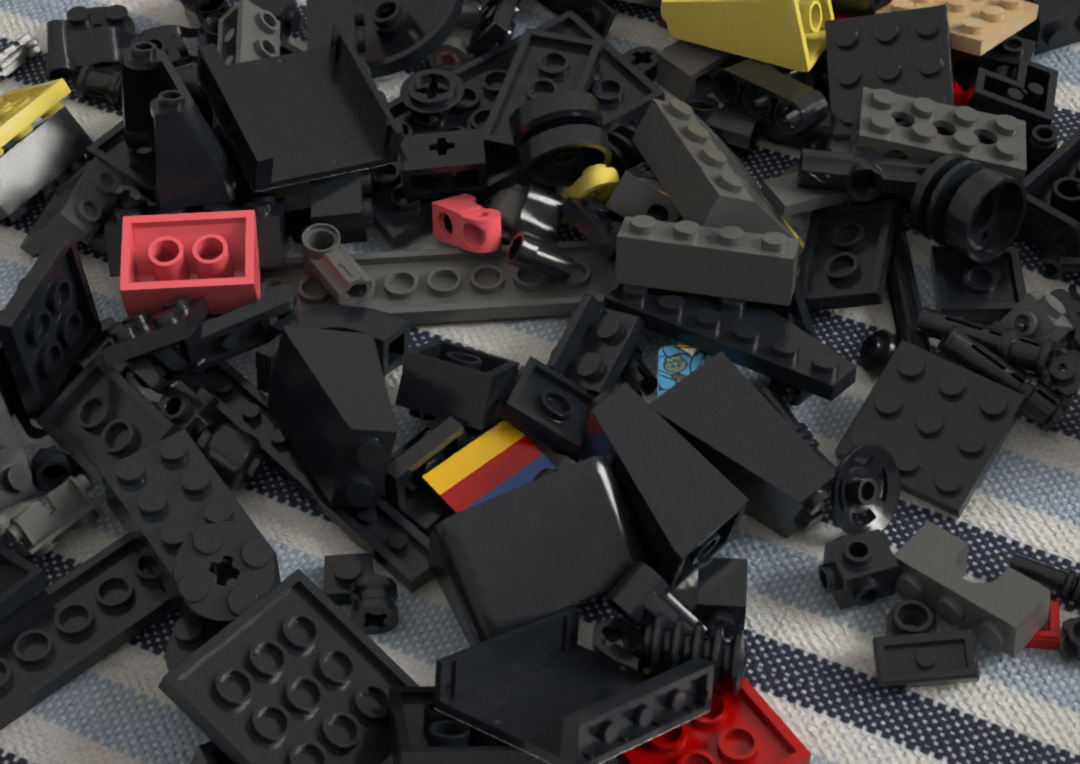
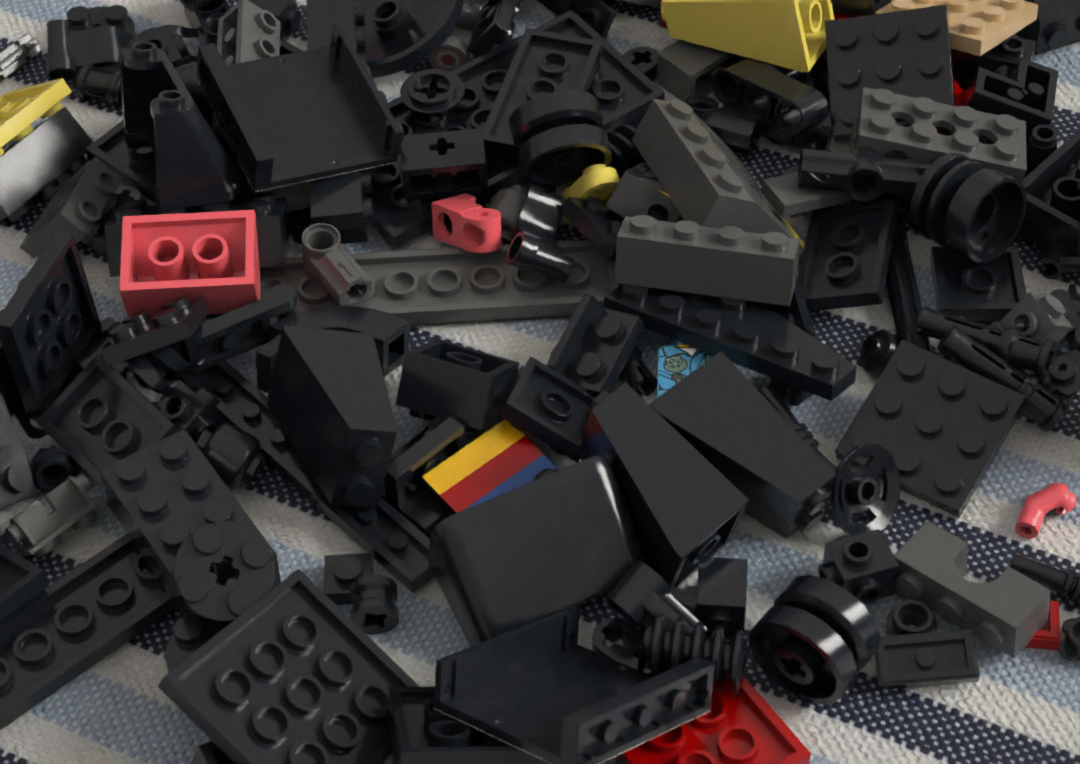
(814, 639): none -> black wheel
(1041, 502): none -> coral arm

